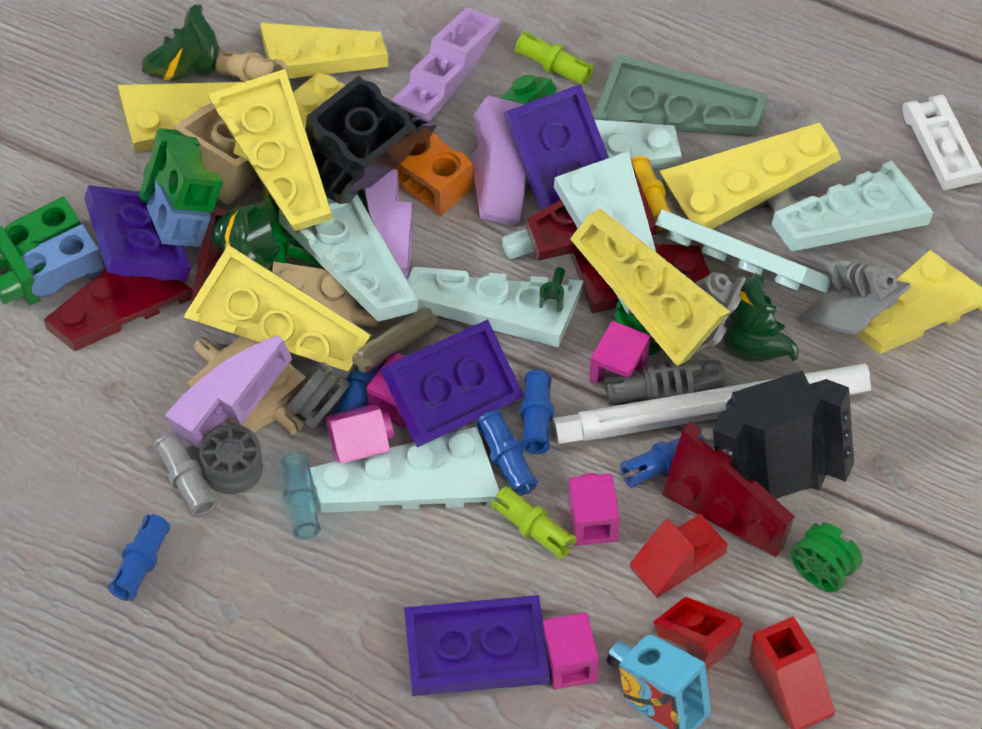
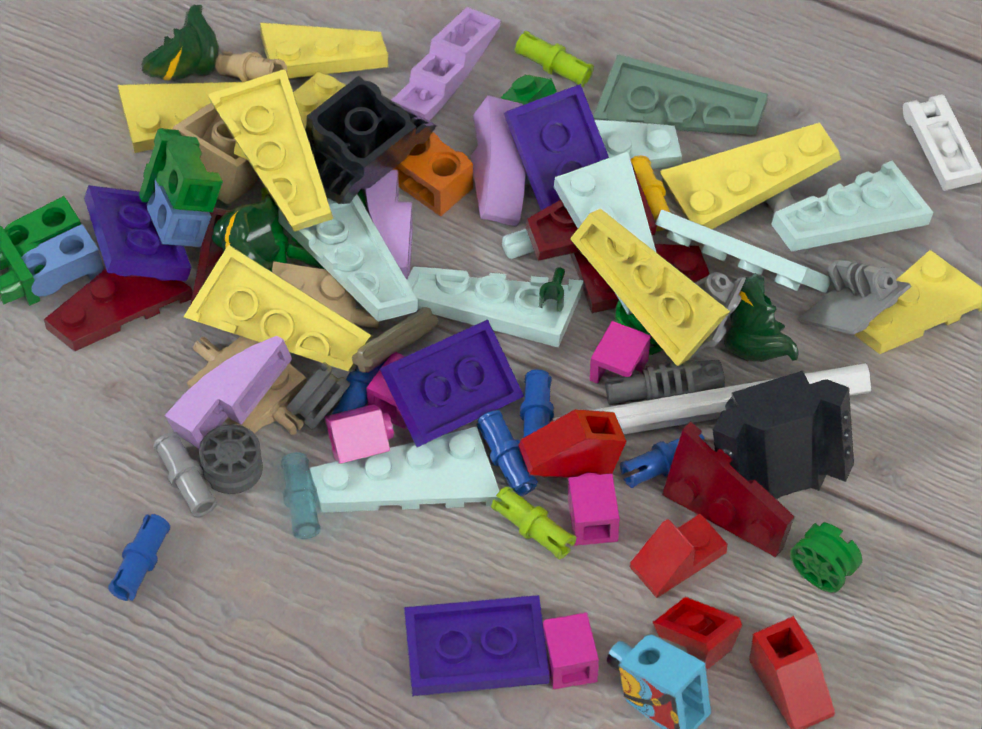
(574, 445): none -> red slope

